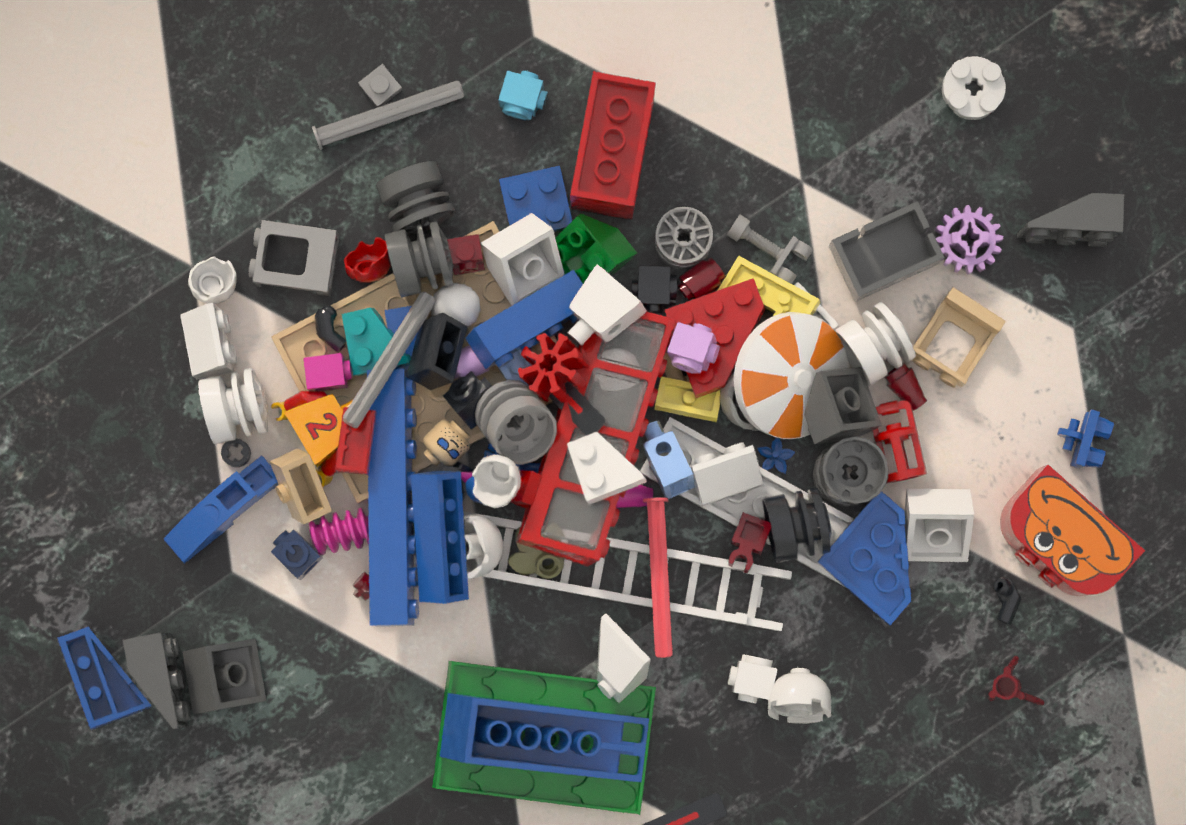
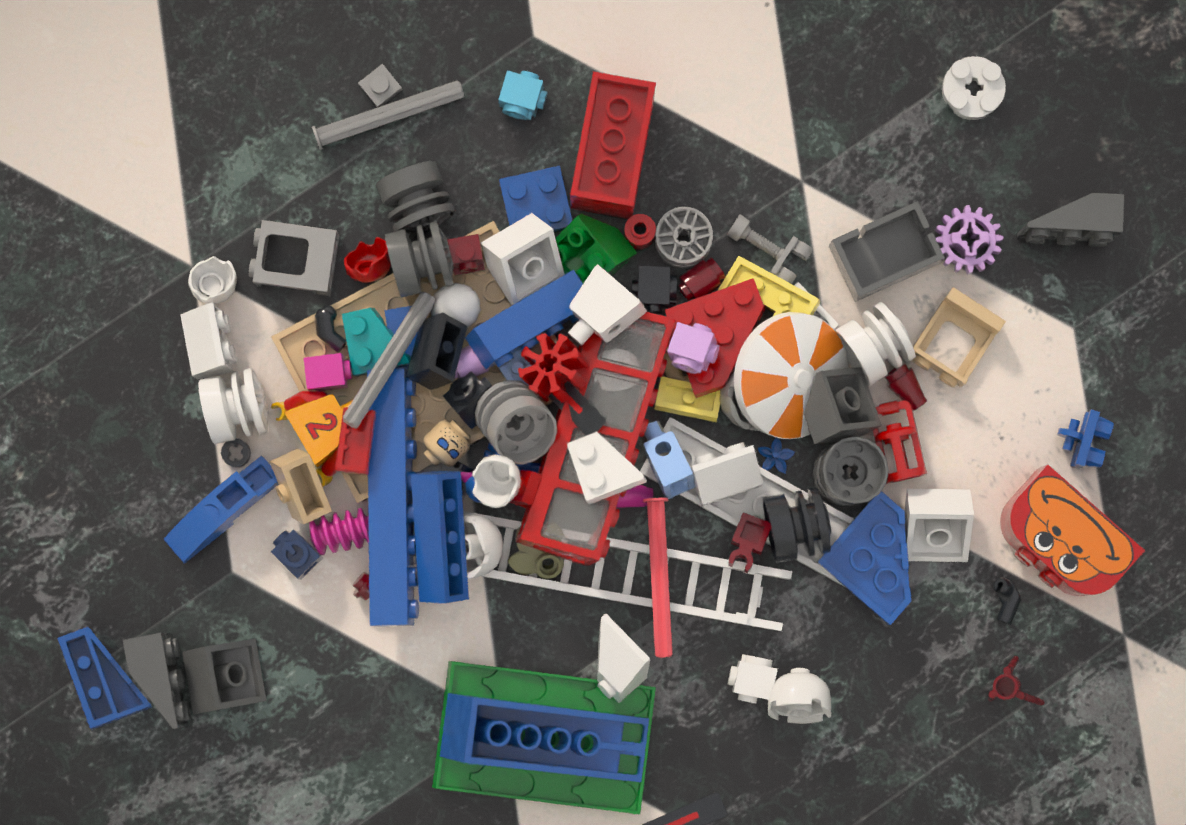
(636, 240): none -> red brick

